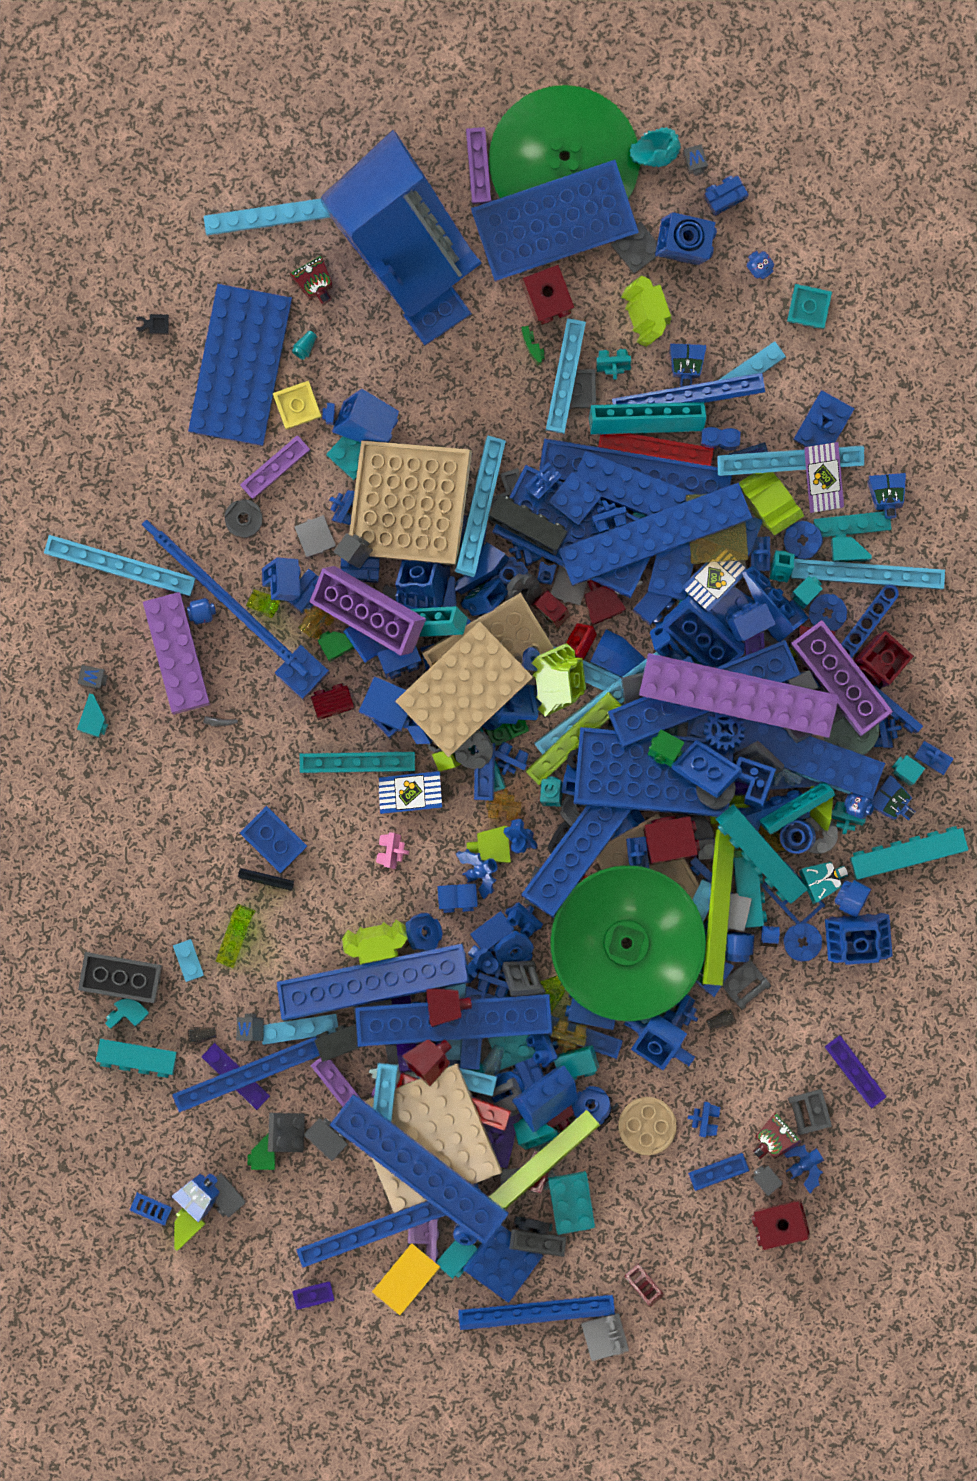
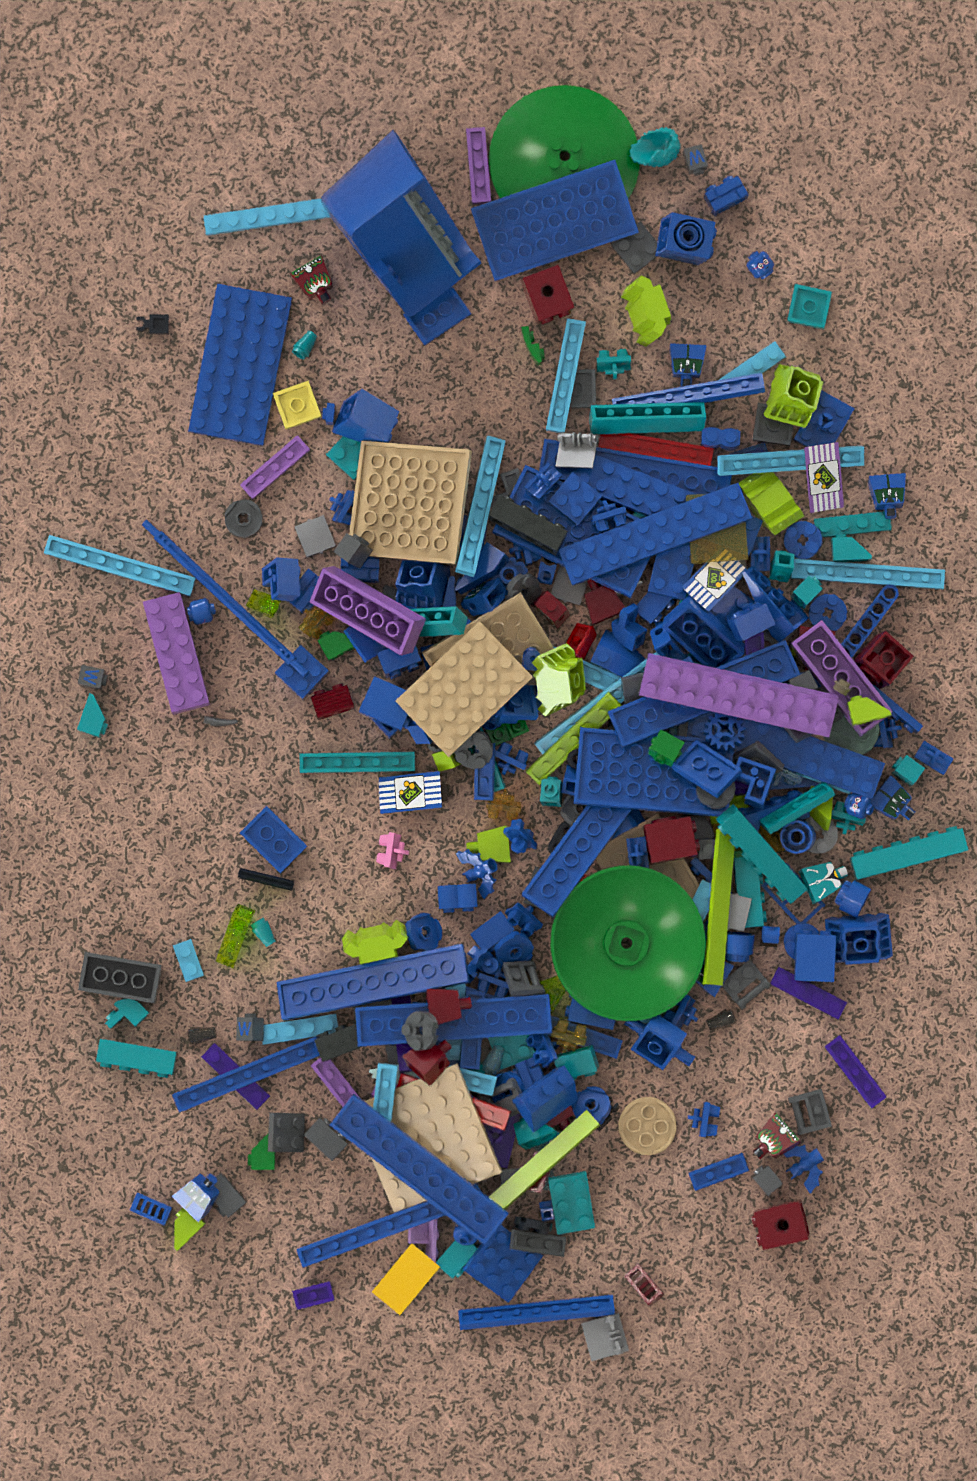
(263, 931): none -> teal cone
(412, 1034): none -> dark grey plate
(546, 1210): none -> blue piece
(576, 450): none -> light grey hinge
(626, 630): none -> blue brick
(771, 430): none -> dark grey plate
(793, 395): none -> lime slope
(808, 993): none -> dark purple plate
(815, 956): none -> blue brick
(842, 686): none -> dark tan plate
(865, 710): none -> lime slope

